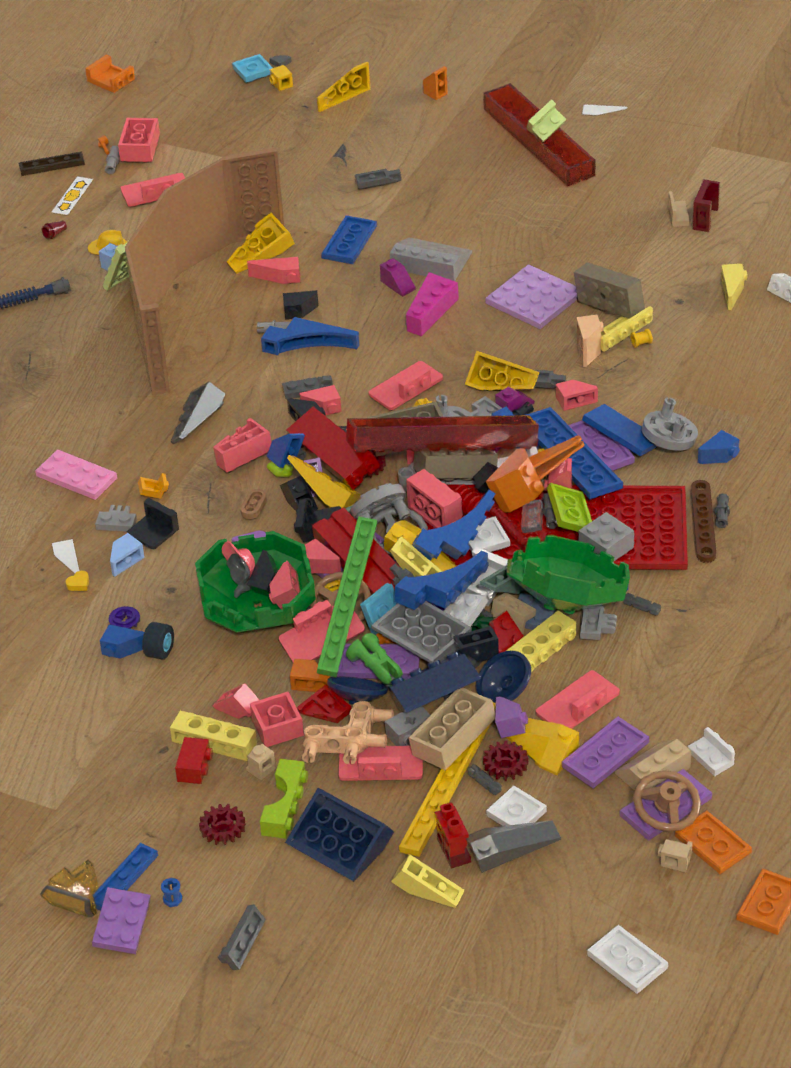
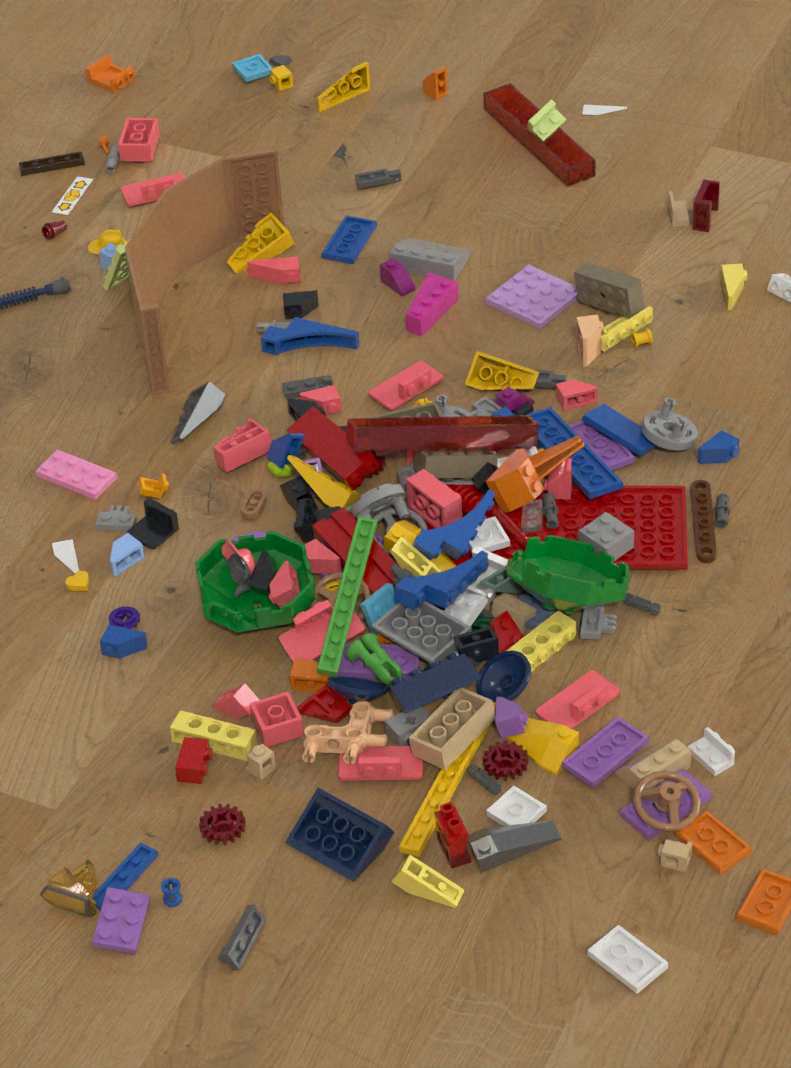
(158, 640): black wheel -> none
(278, 817): lime arch -> none
(569, 507): lime plate -> none

